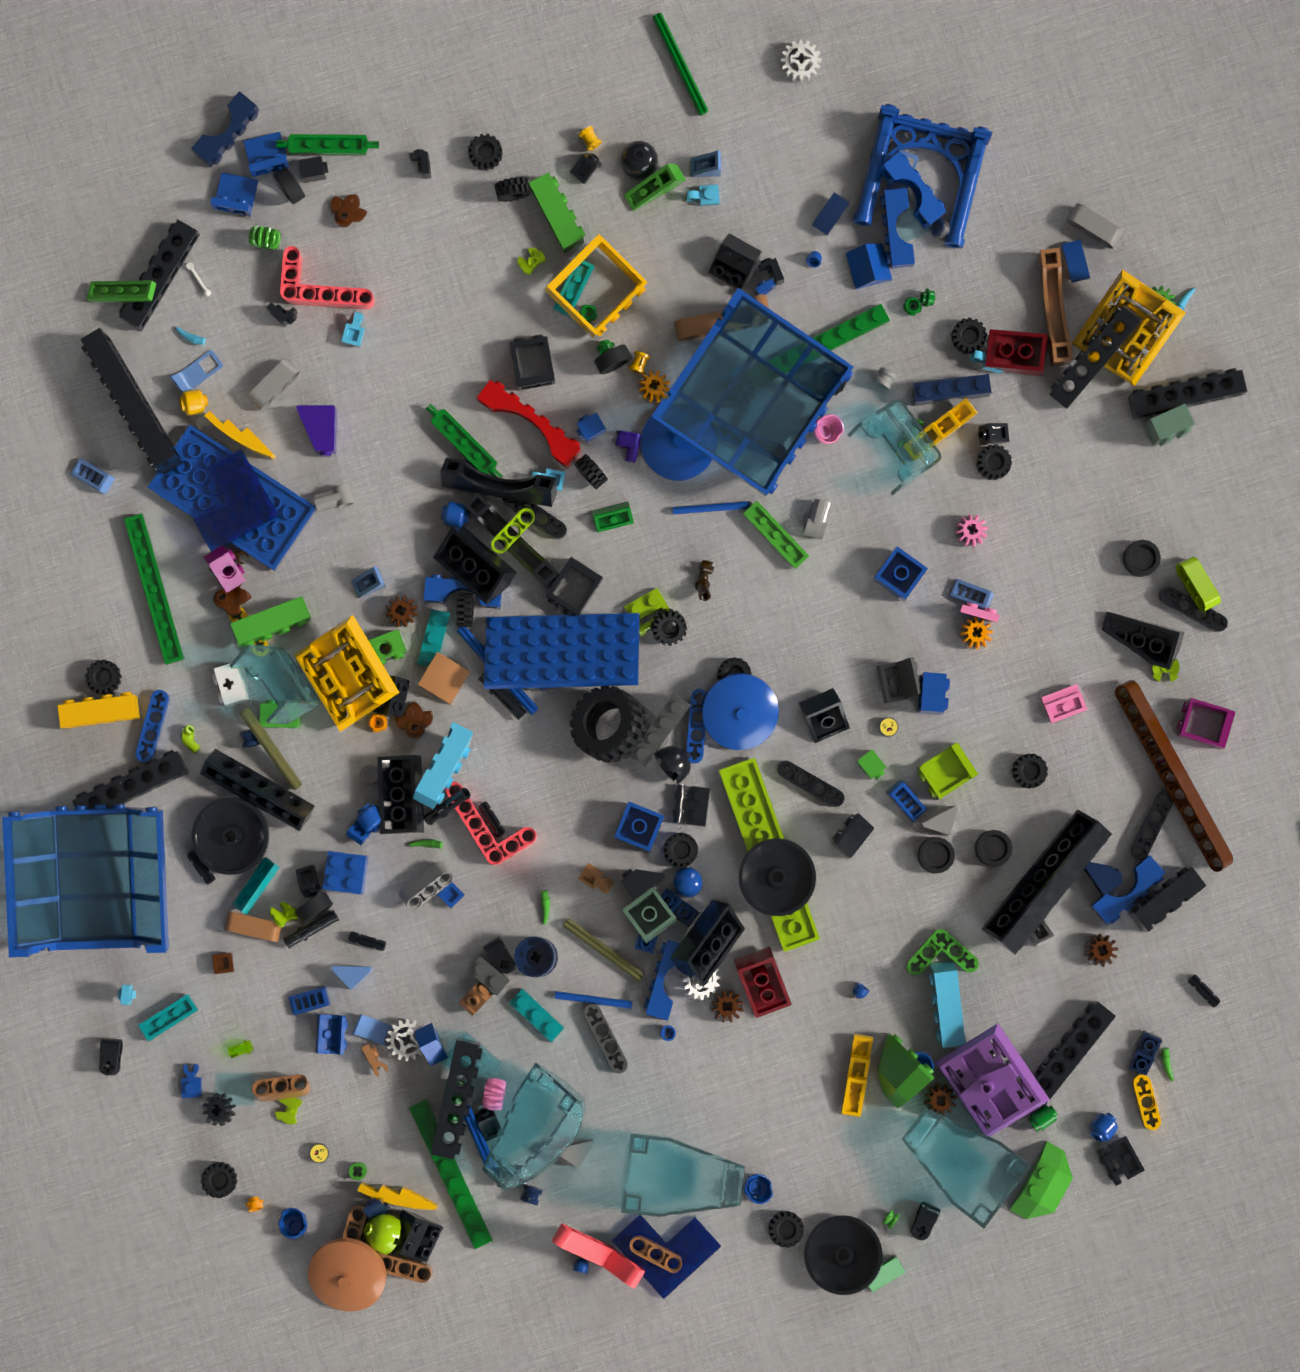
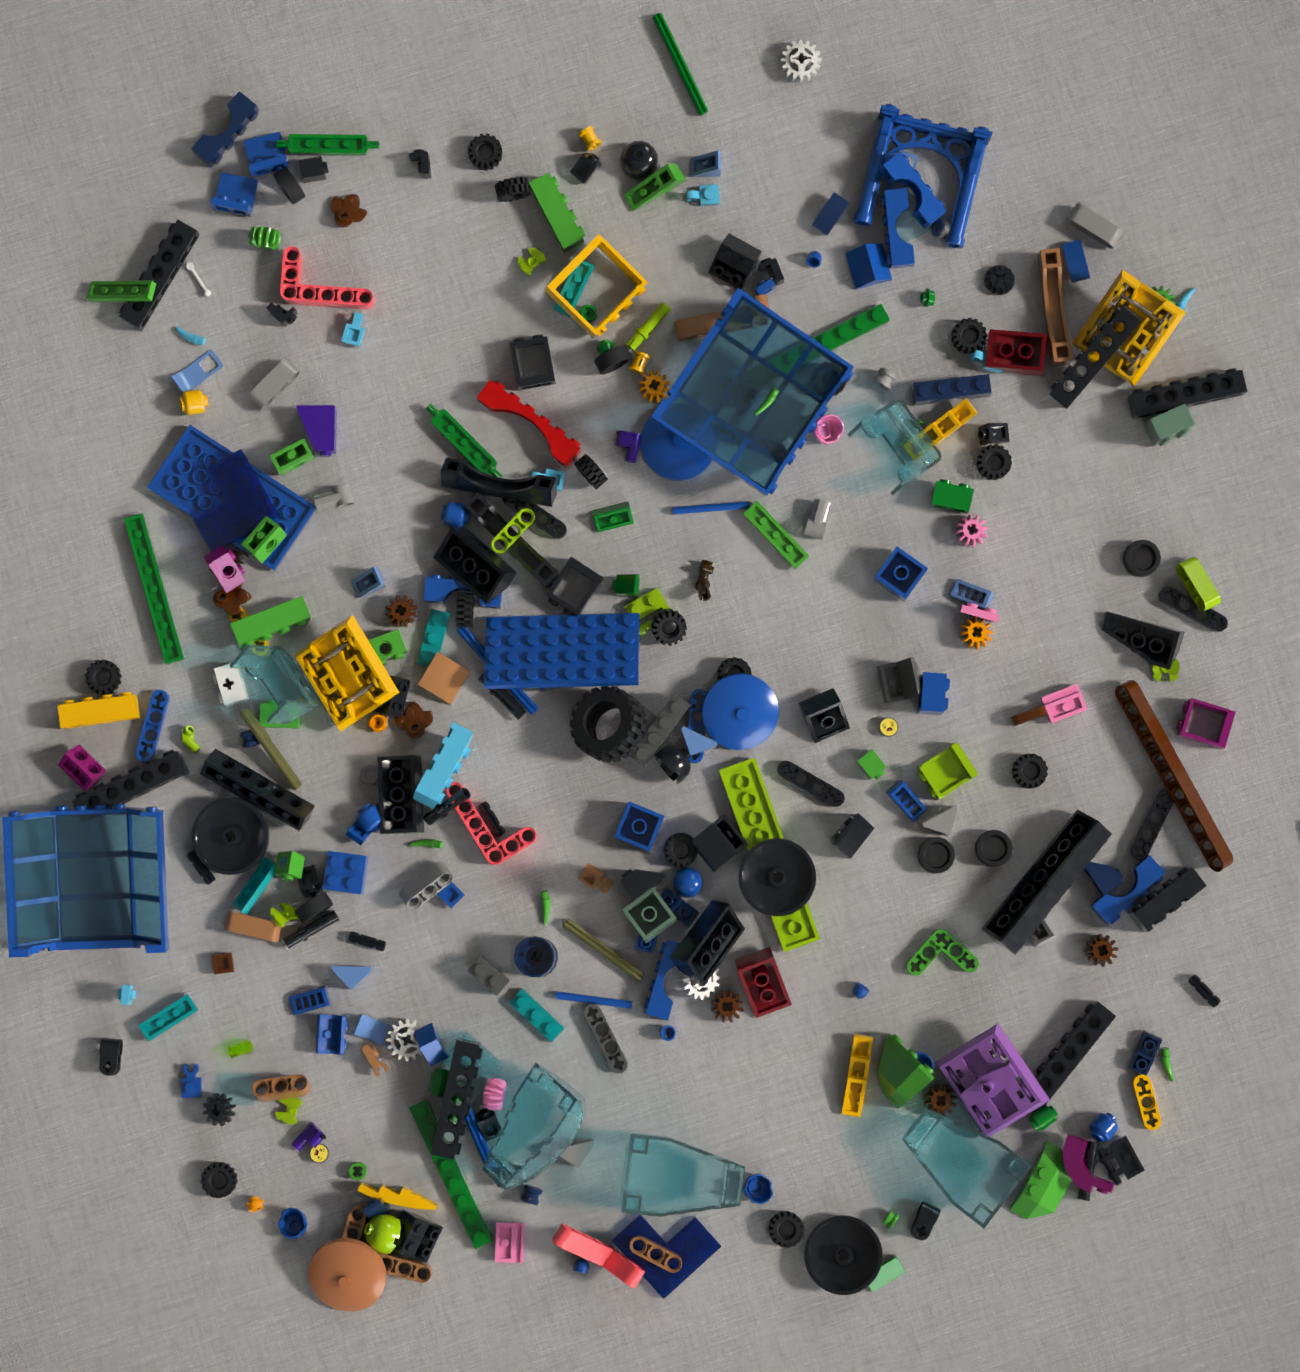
(81, 767): none -> magenta brick
(102, 482): medium blue slope -> none
(131, 400): black brick -> none
(244, 438): yellow slope -> none
(264, 539): none -> bright green brick
(289, 865): none -> bright green brick
(292, 457): none -> bright green brick
(310, 1135): none -> dark purple piece
(438, 1082): none -> green brick
(475, 998): medium nougat brick -> none
(497, 953): black piece -> none
(509, 1242): none -> bright pink plate
(590, 427): blue brick -> none
(626, 585): none -> green slope
(647, 327): none -> lime pin
(696, 742): none -> medium blue slope
(697, 807): black plate -> none
(718, 843): none -> black slope
(768, 401): none -> bright green helmet
(917, 306): green plate -> none
(947, 1004): medium azure wedge -> none
(952, 496): none -> green brick
(990, 279): none -> black gear
(1029, 715): none -> reddish brown beam
(1075, 1166): none -> magenta arch
(1090, 1161): none -> black pin

